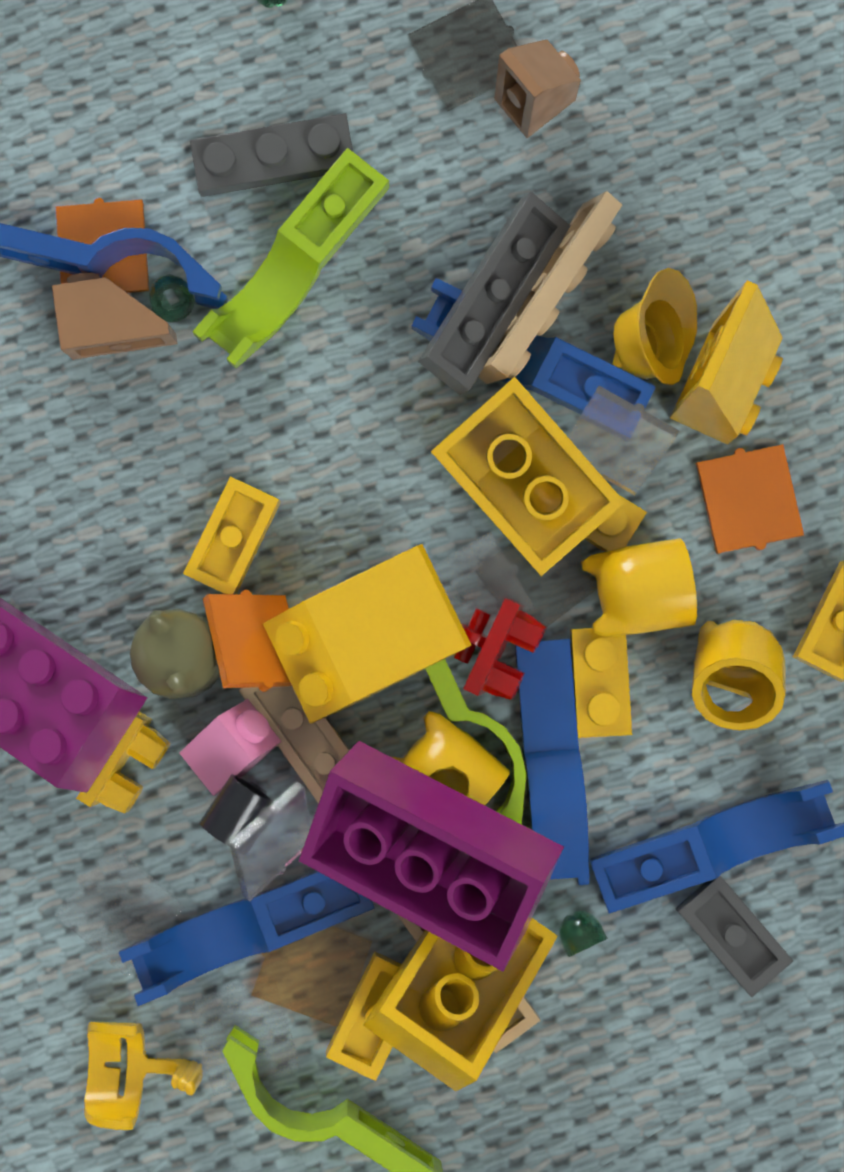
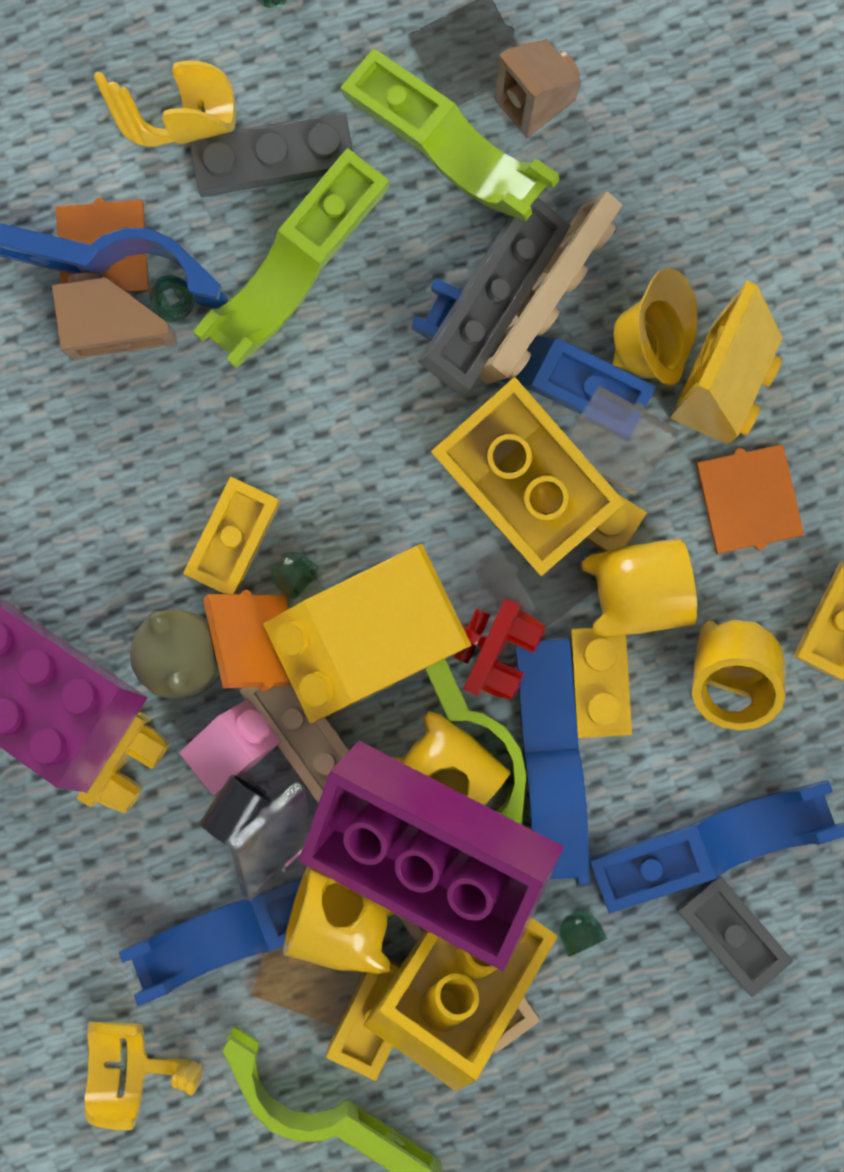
(199, 86): none -> yellow helmet
(294, 574): none -> clear green hinge
(336, 927): none -> yellow piece
(445, 137): none -> lime piece

